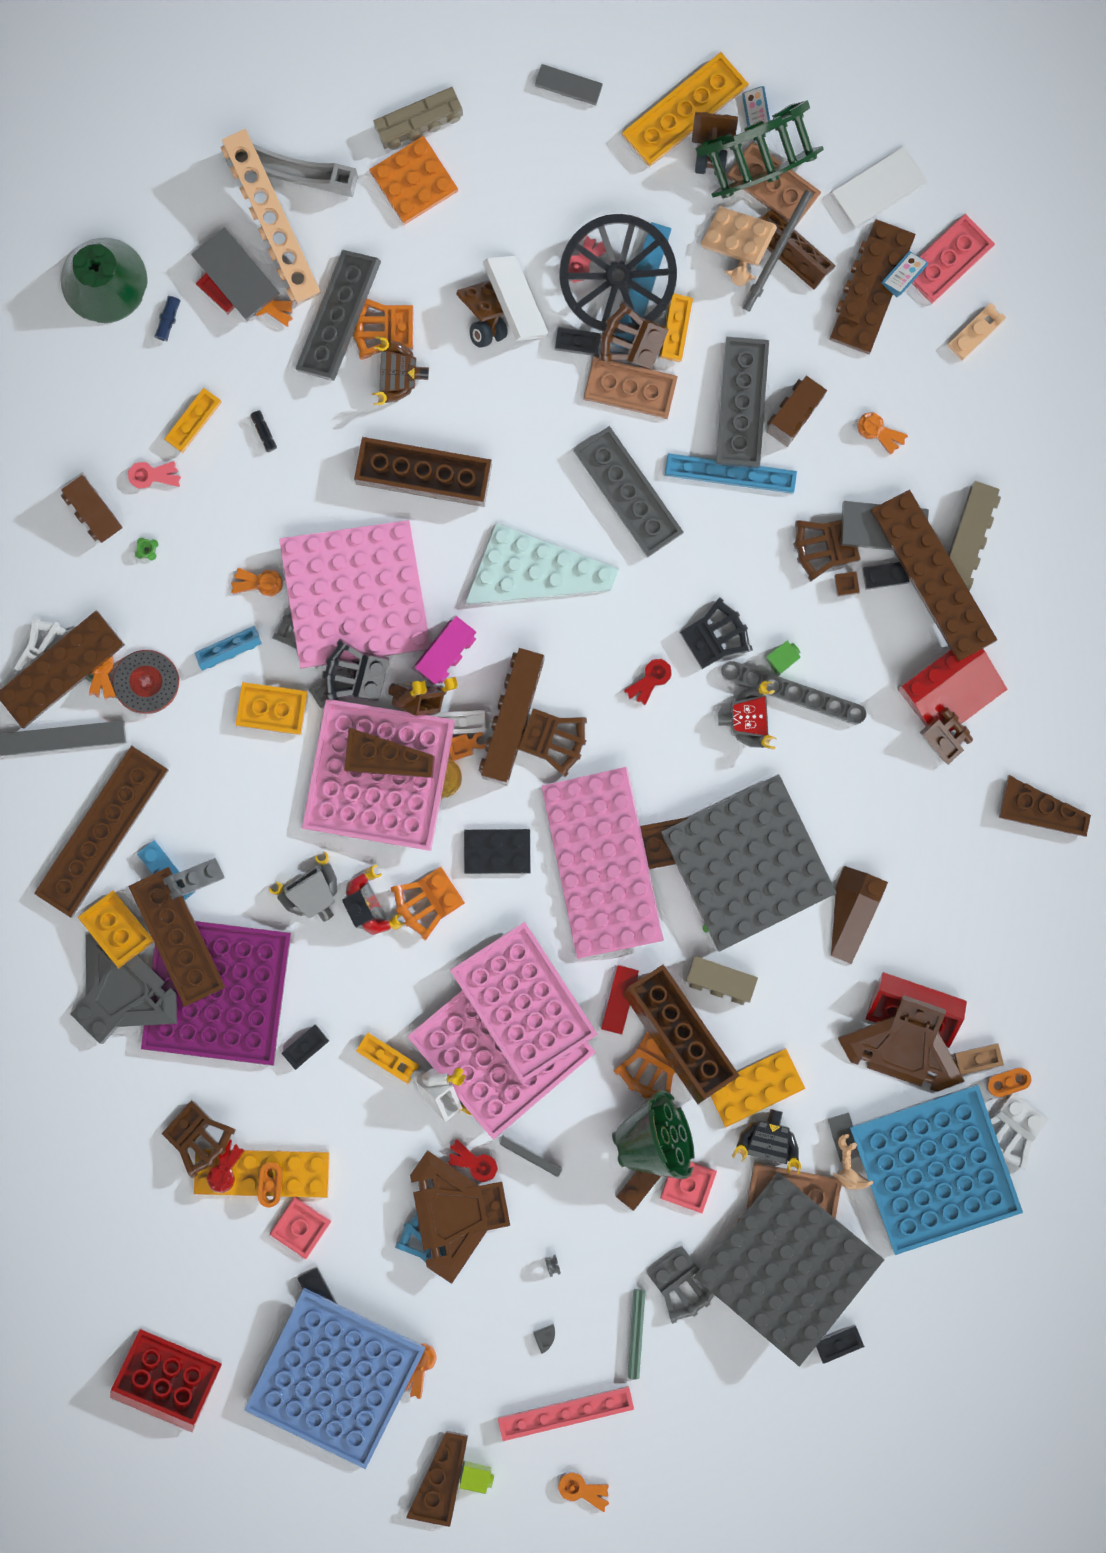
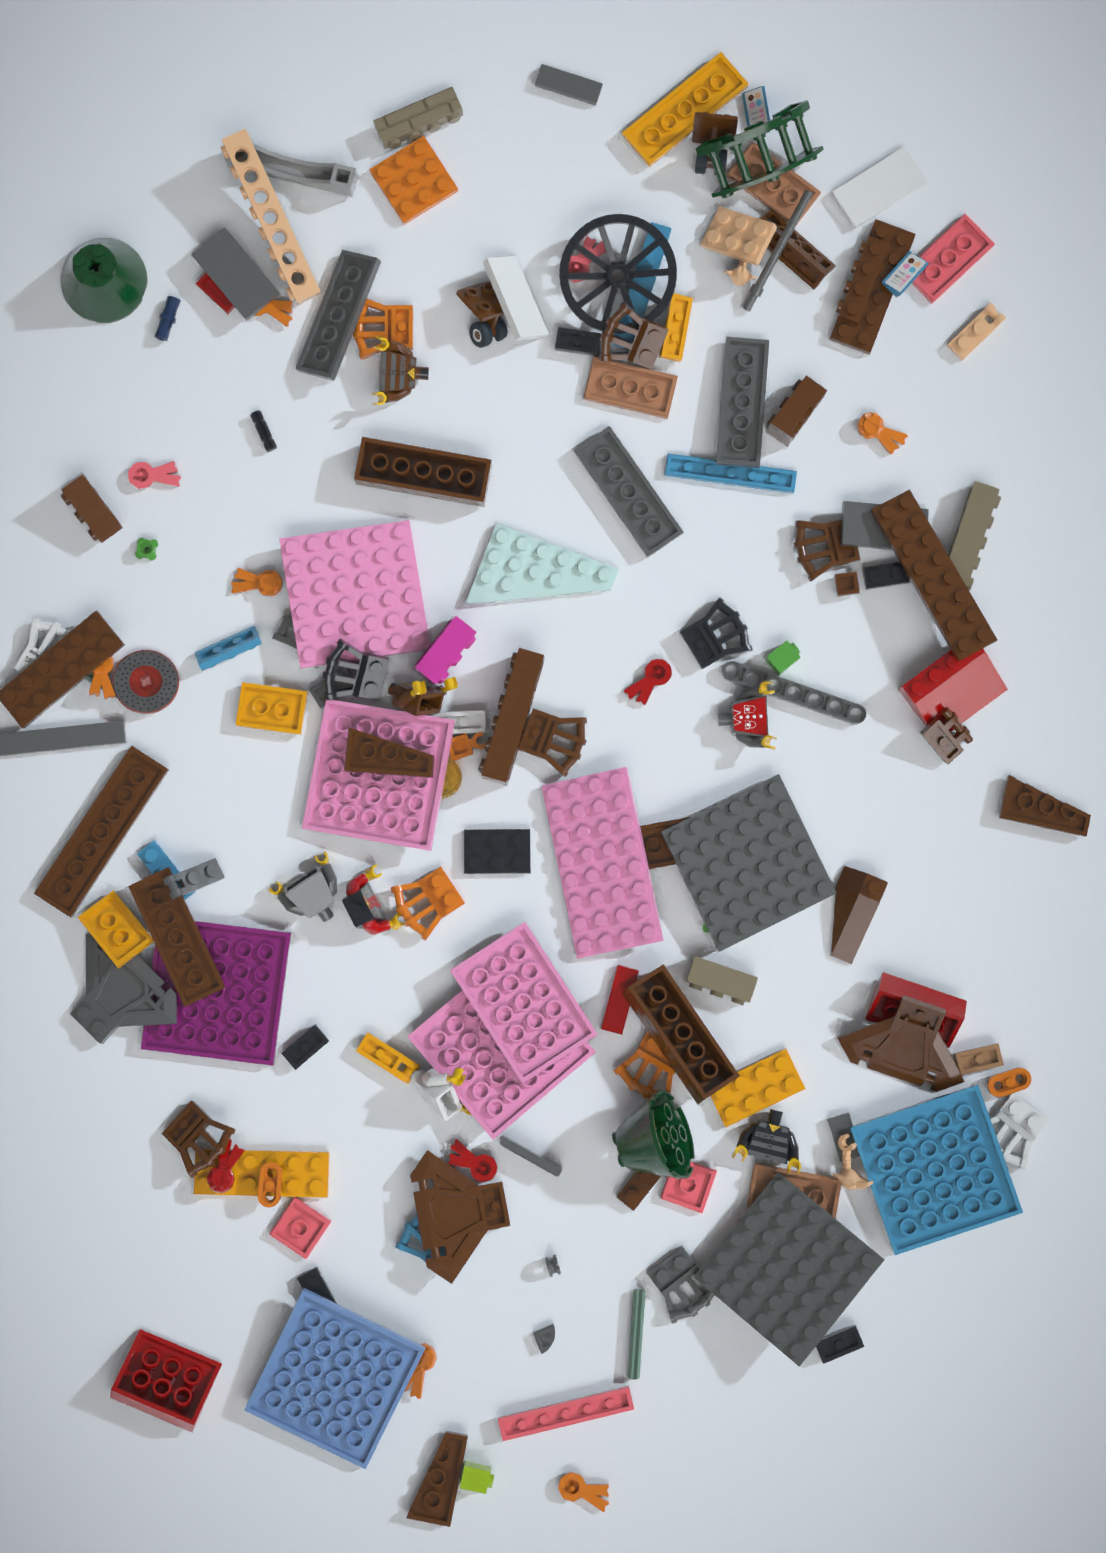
(193, 420): light orange plate -> none

